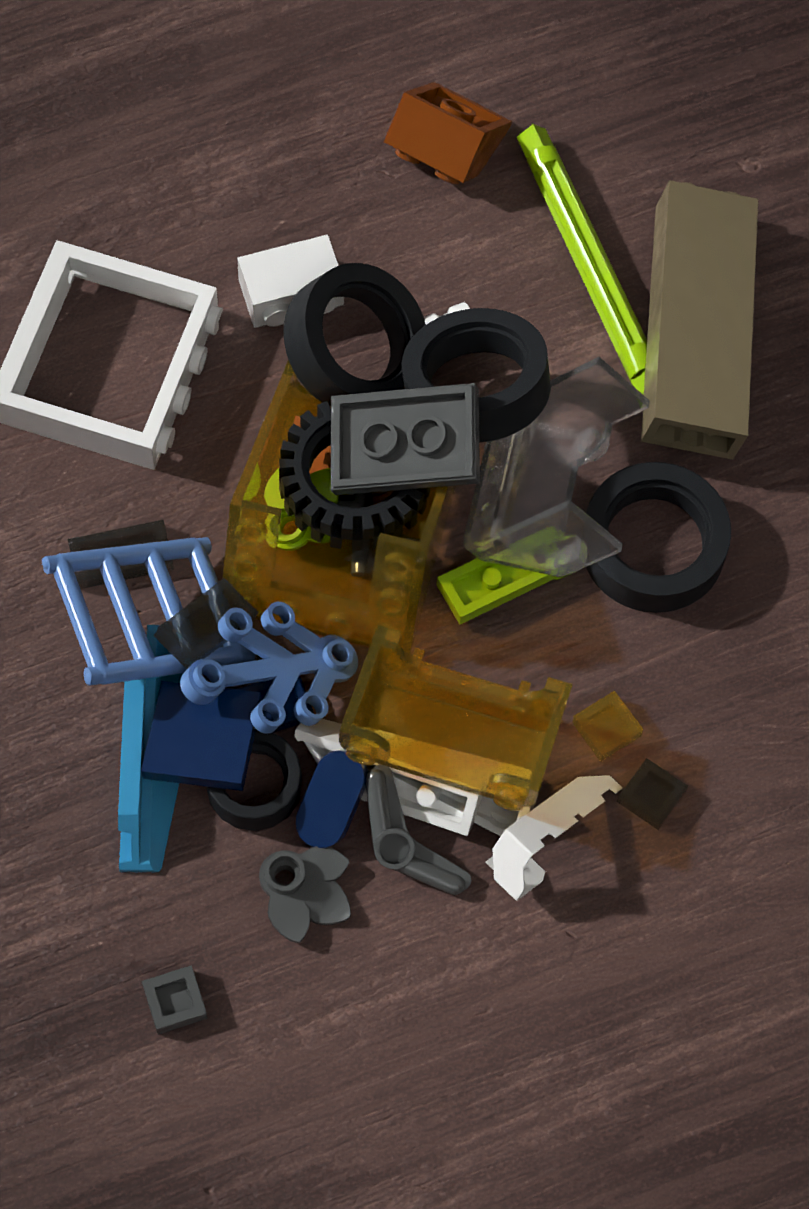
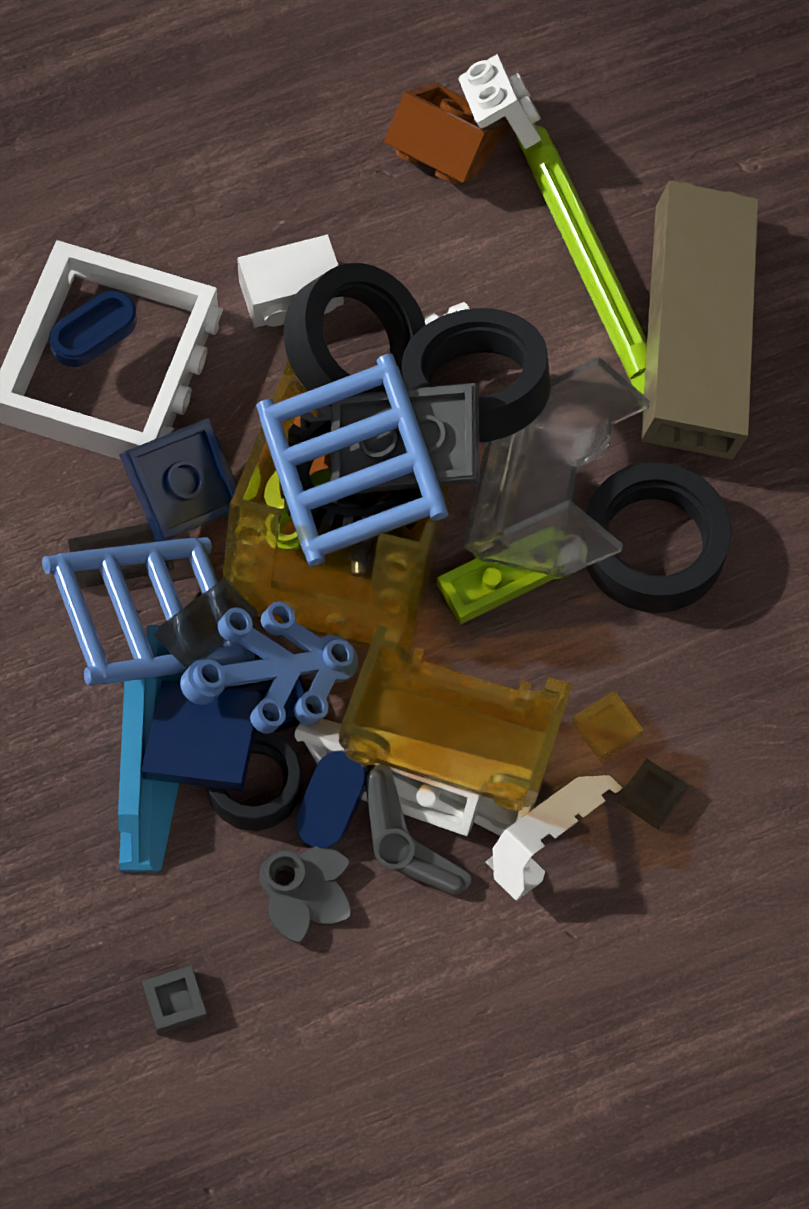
(93, 328): none -> dark blue tile
(181, 480): none -> dark blue tile
(415, 460): none -> medium blue bar
(497, 94): none -> white bracket

